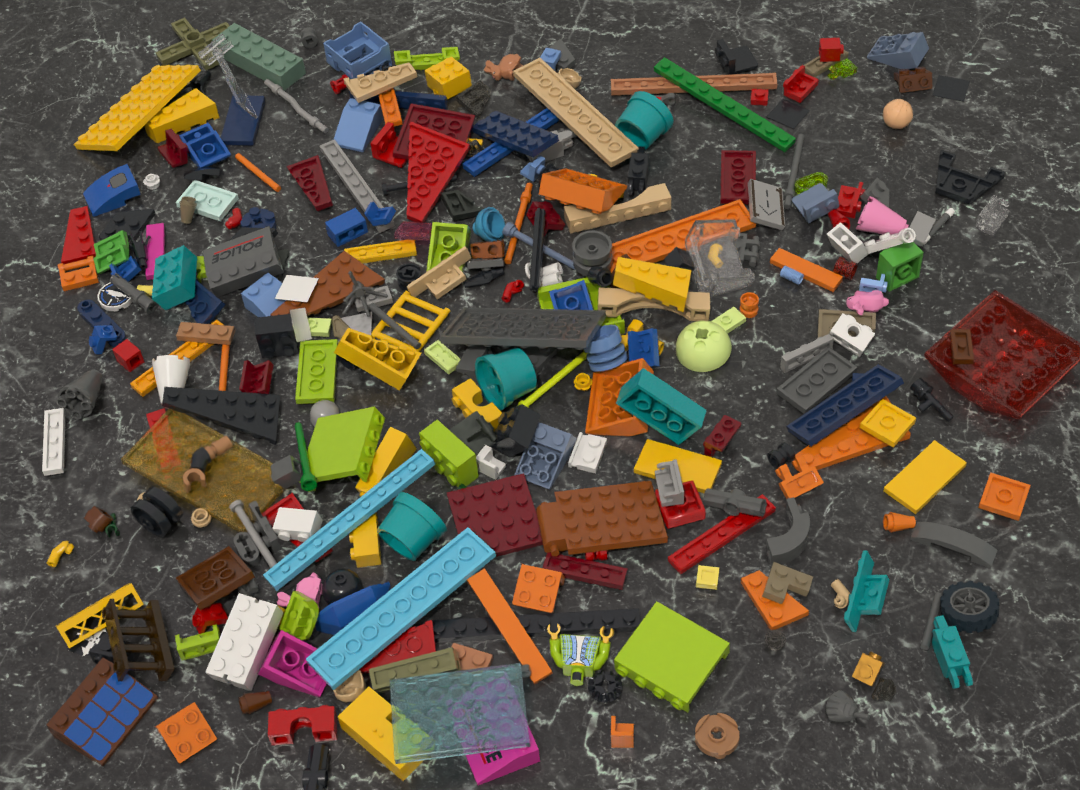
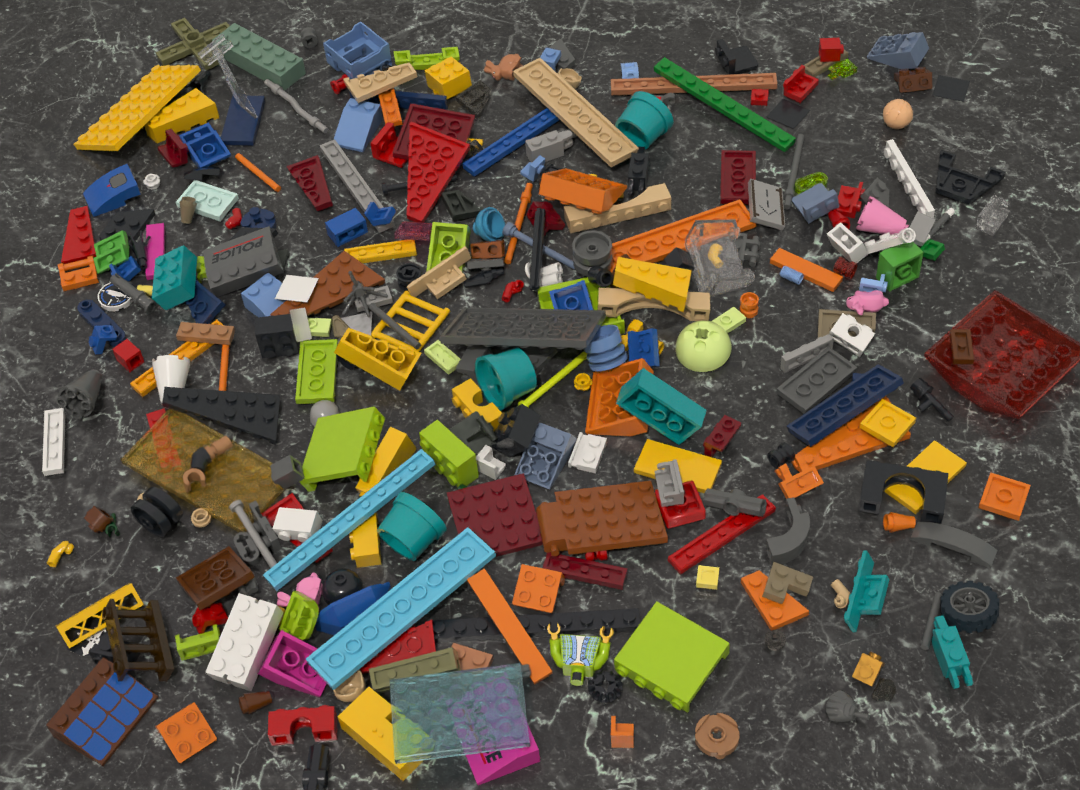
(256, 377): dark red bracket -> none
(308, 480): green piece -> none
(515, 133): dark blue plate -> none
(629, 70): none -> light blue bracket
(908, 179): none -> white plate
(929, 484): none -> black arch
(932, 249): none -> green plate

